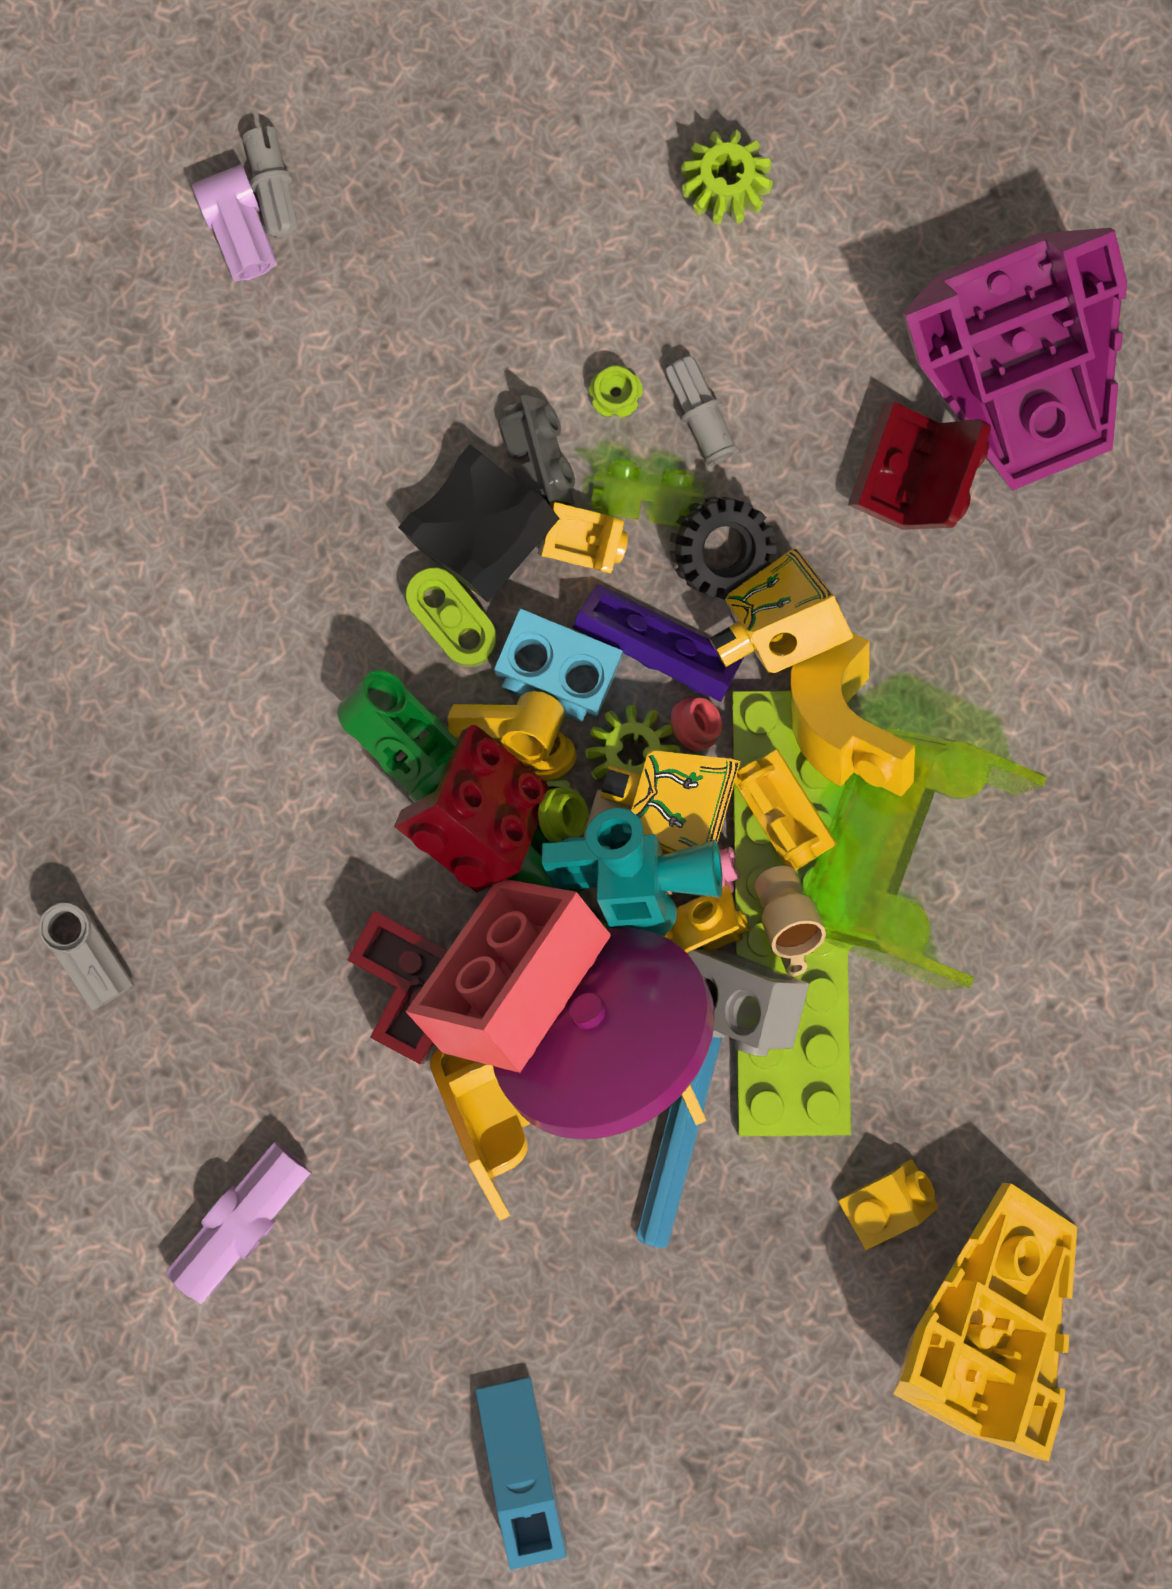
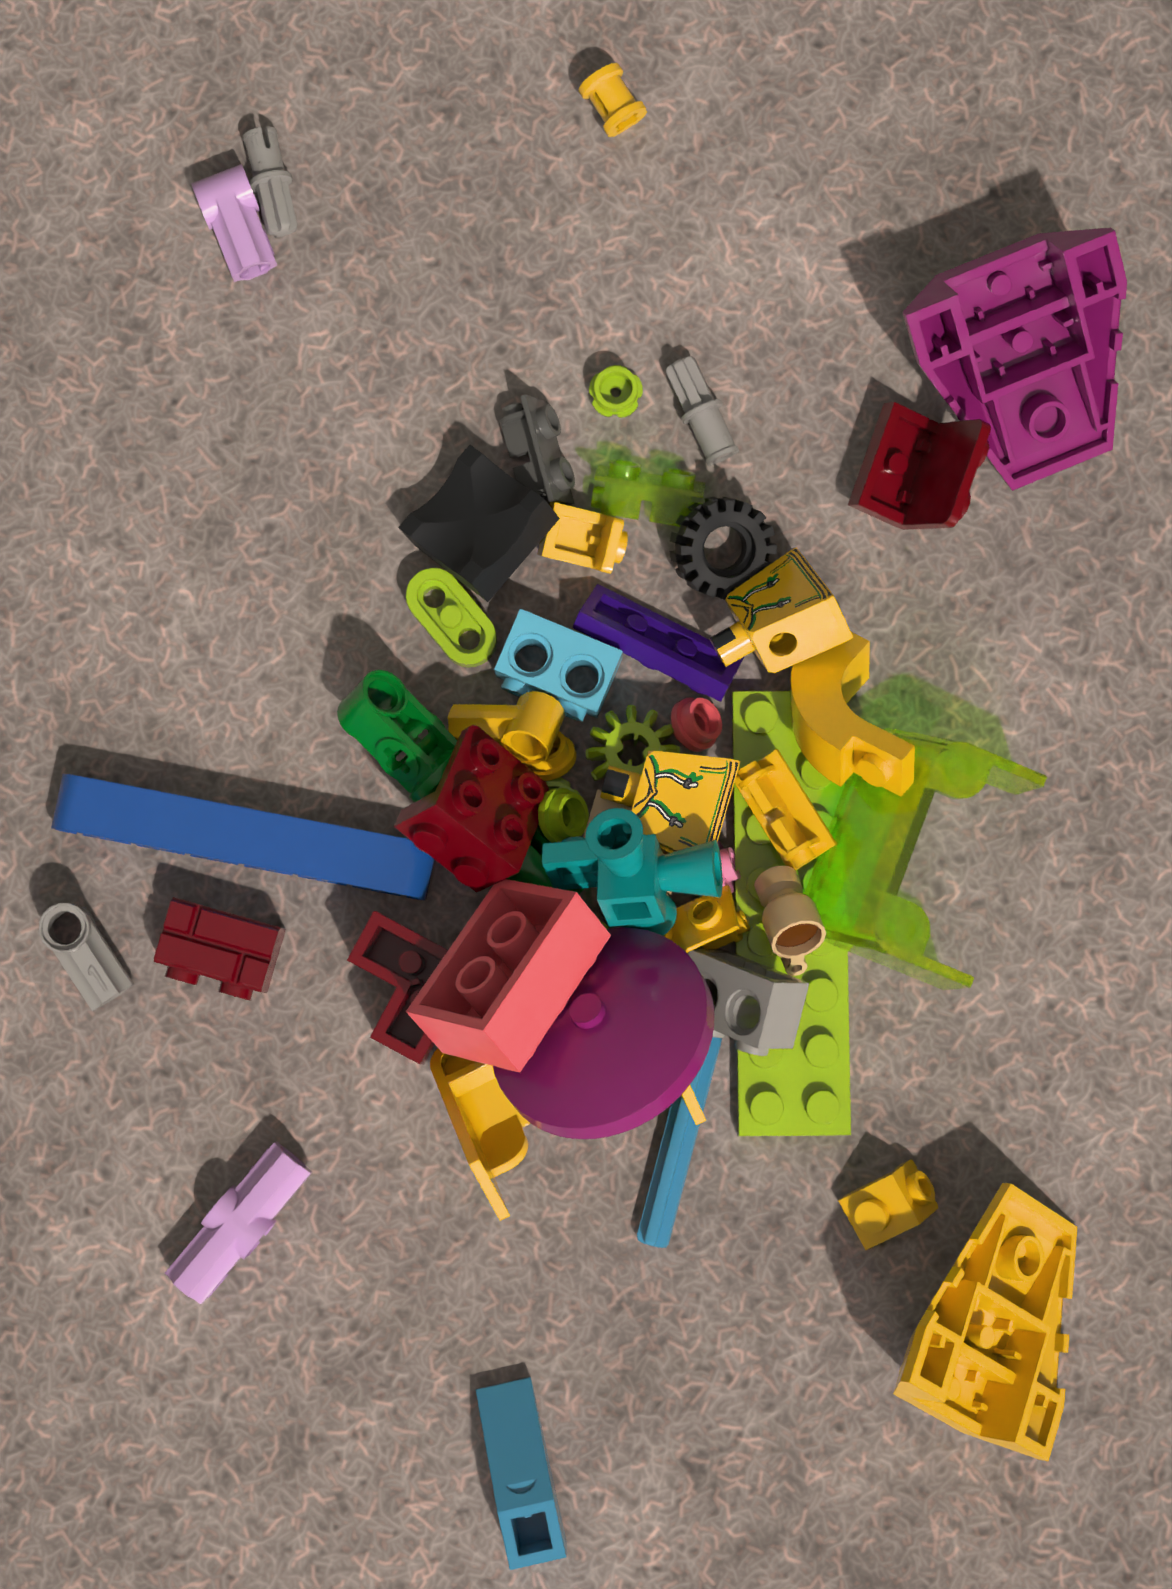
(219, 947): none -> dark red brick
(242, 836): none -> blue beam
(612, 99): none -> yellow bush
(713, 190): lime gear -> none

